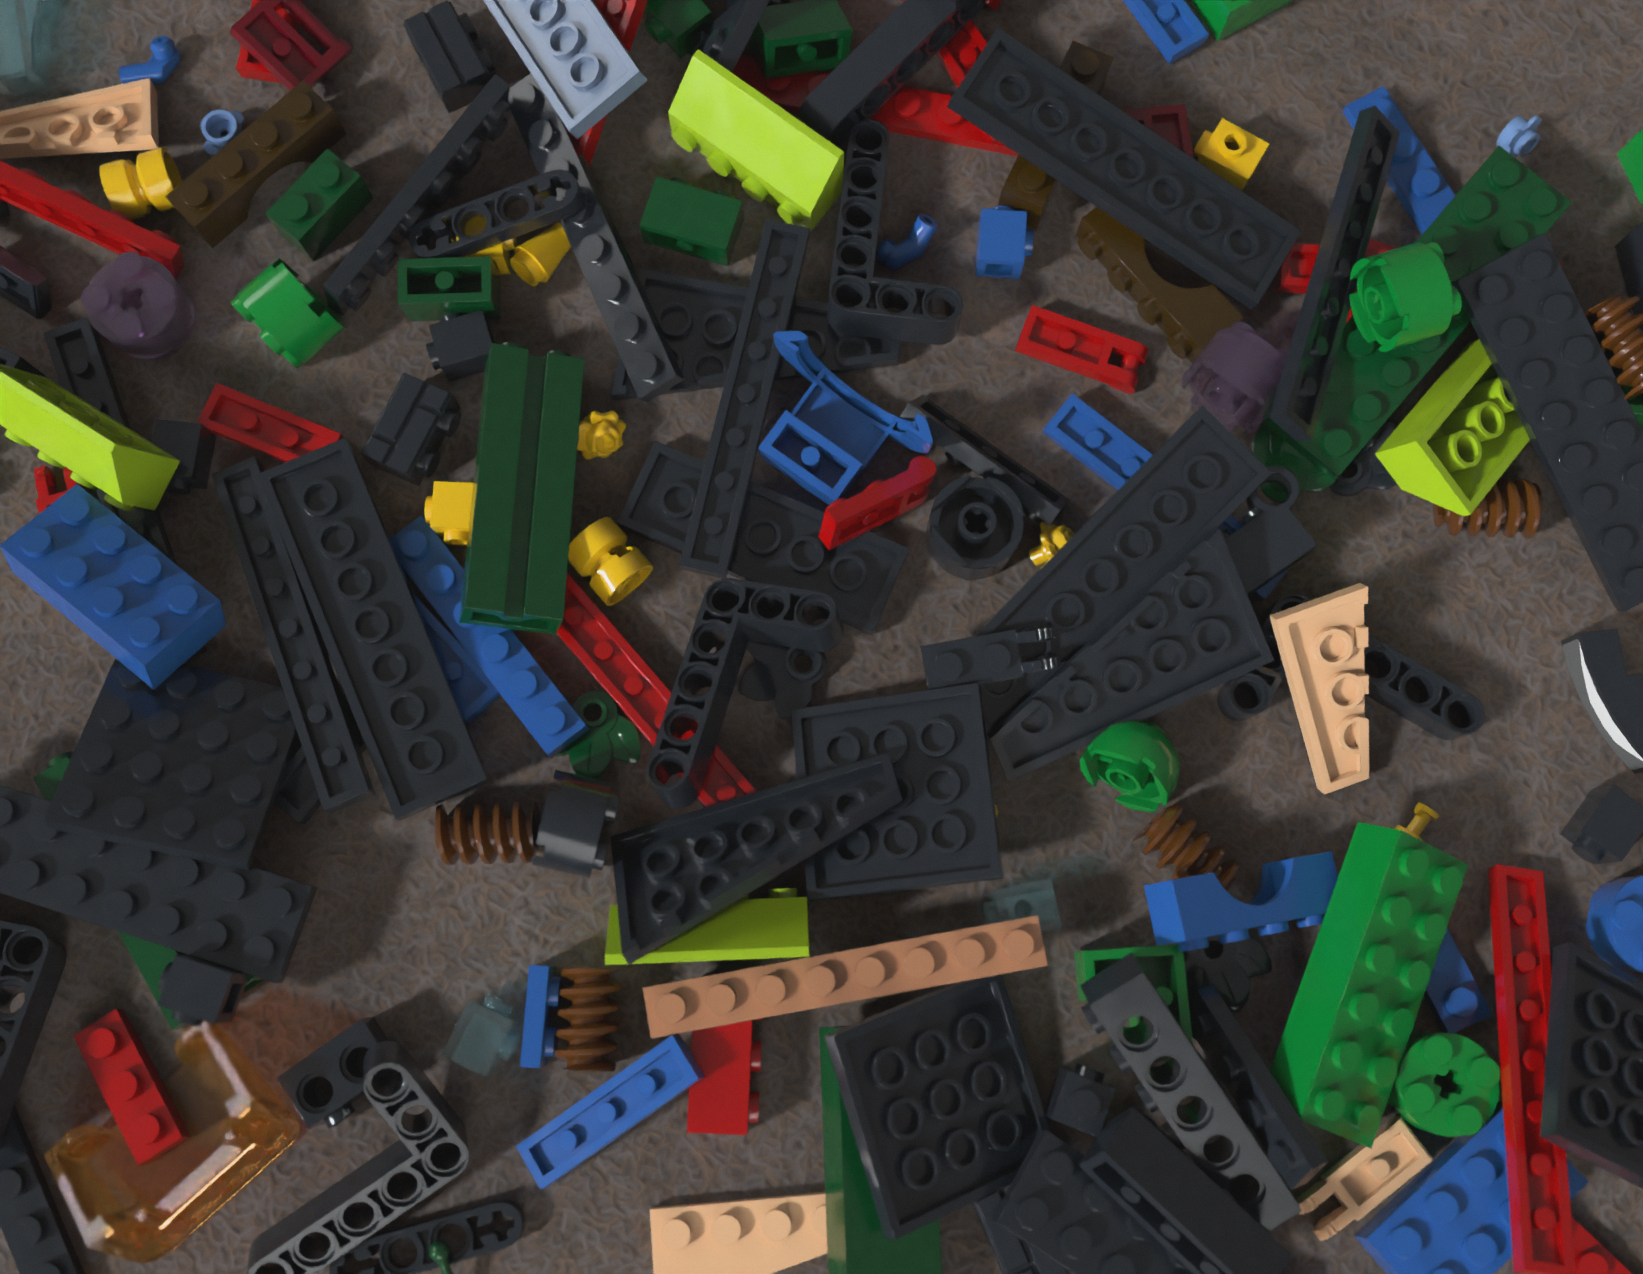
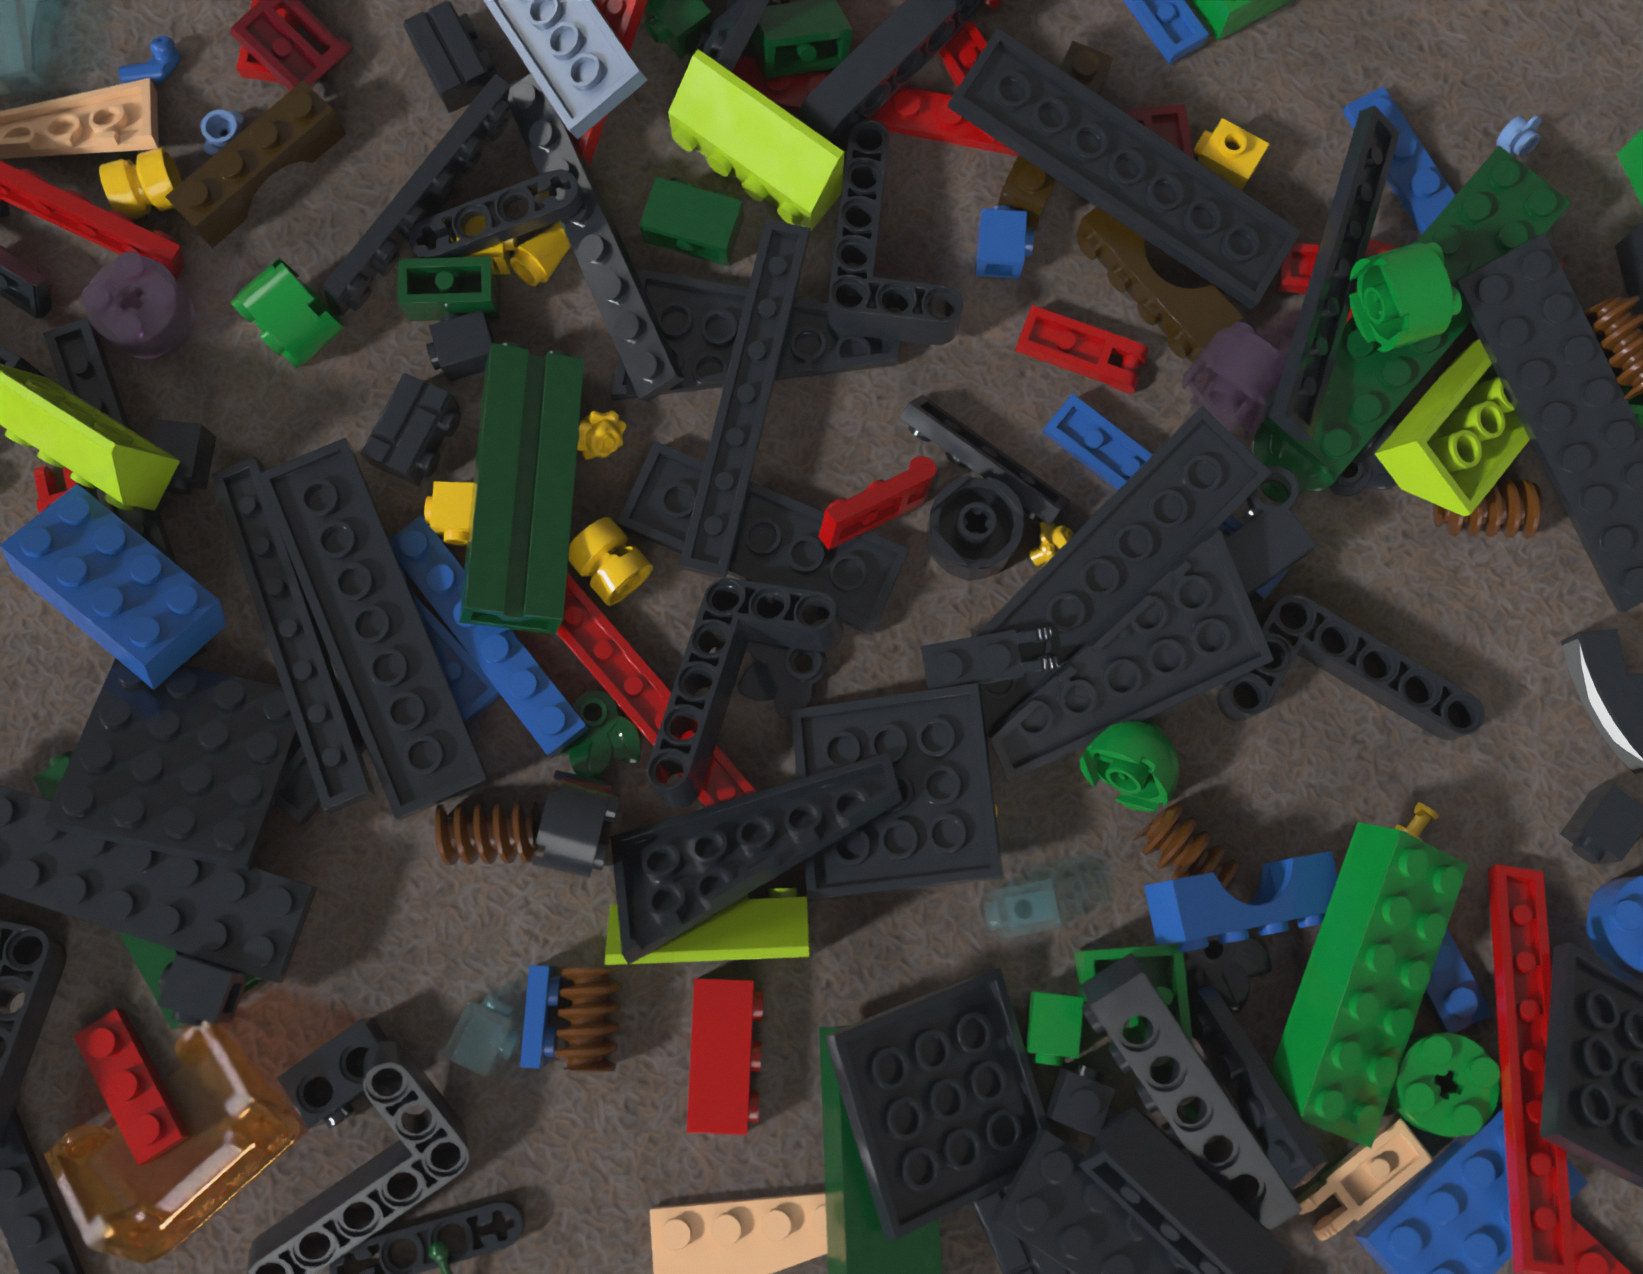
(262, 425): red plate -> none
(319, 205): dark green brick -> none
(610, 1111): blue plate -> none
(832, 428): blue piece -> none
(844, 976): nougat plate -> none
(911, 248): blue arm -> none
(1053, 1027): none -> green brick
(1328, 682): light nougat wing -> none

